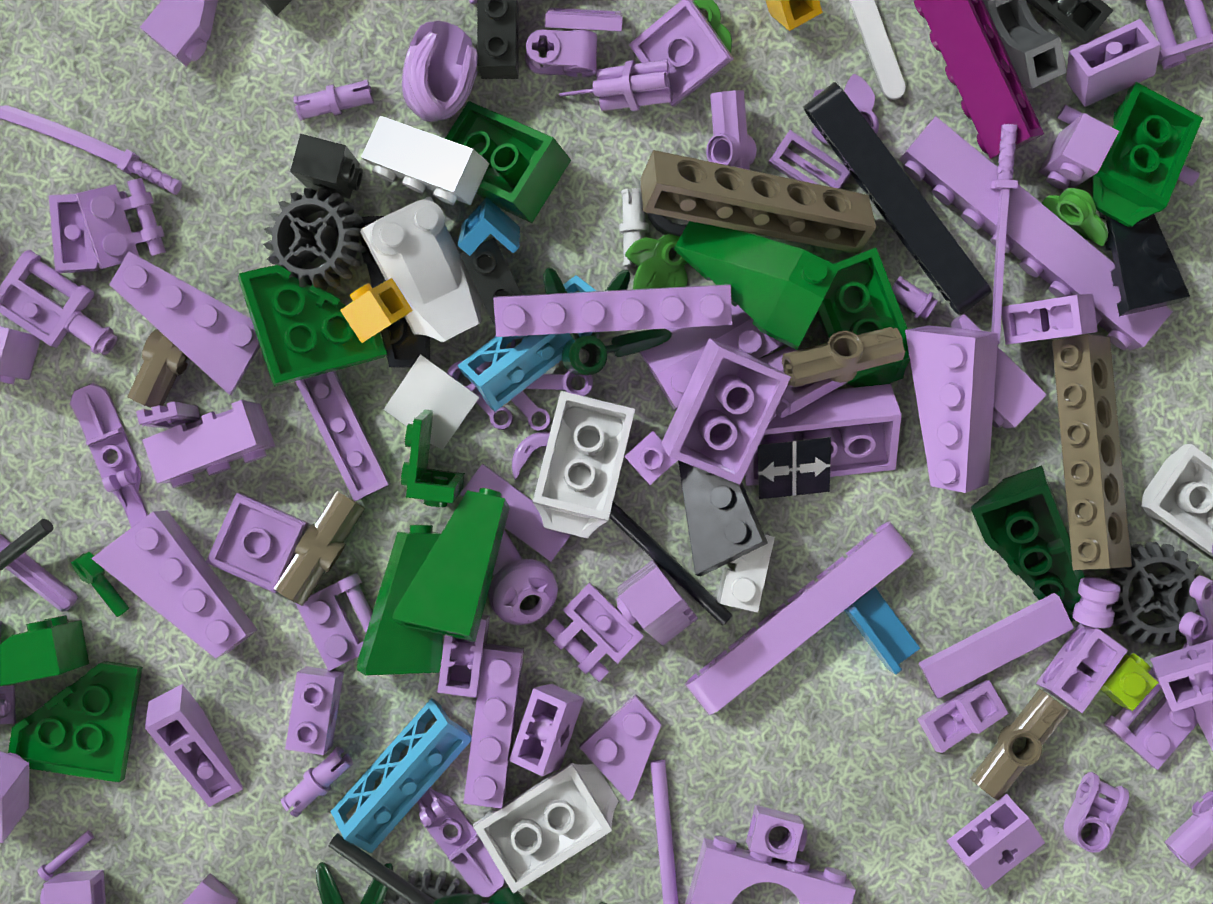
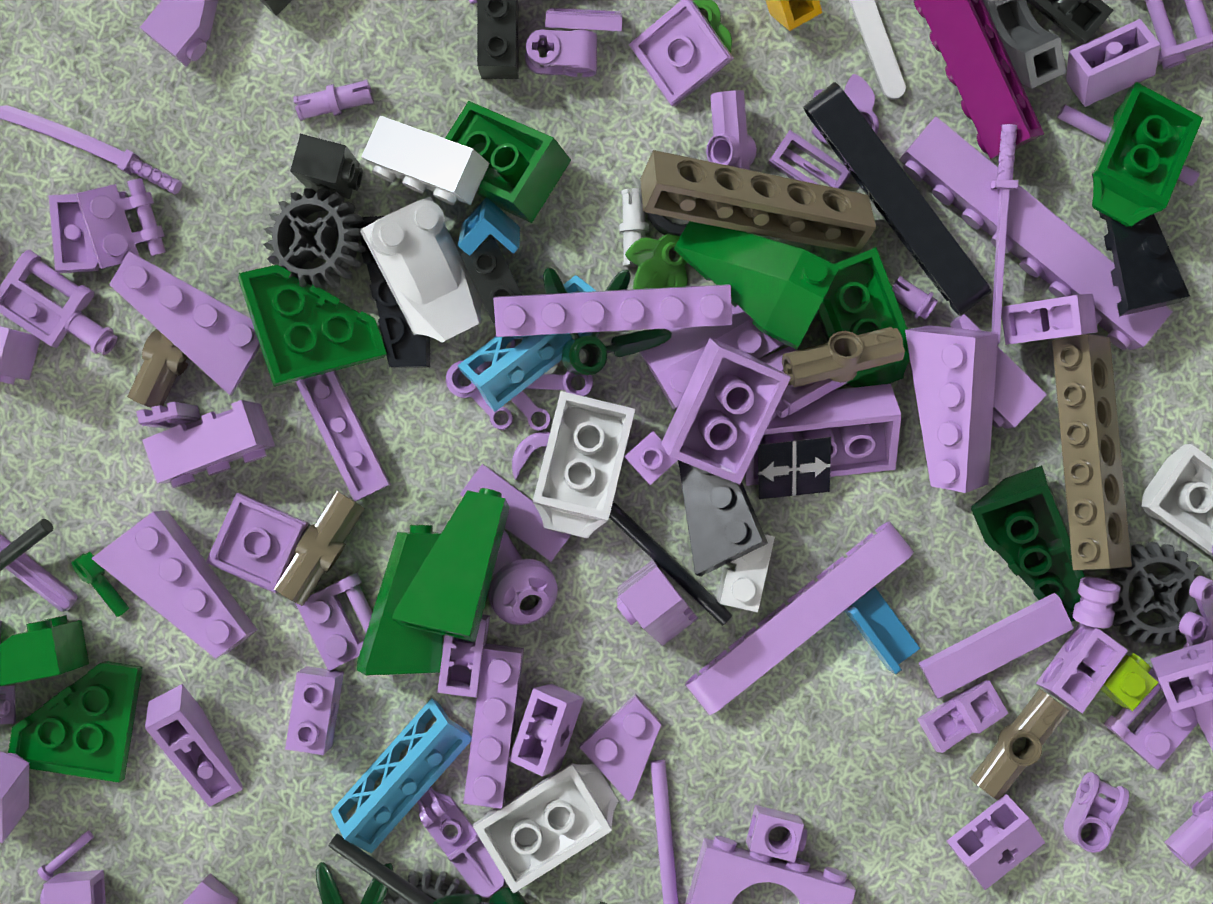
(103, 433): lavender piece -> none
(316, 781): lavender pin -> none
(375, 309): yellow brick -> none
(430, 485): green bracket -> none
(432, 389): white sticker -> none
(438, 71): lavender hair -> none
(602, 624): lavender plate -> none
(631, 85): lavender piece -> none
(1078, 152): lavender brick -> none
(1079, 212): bright green plate -> none

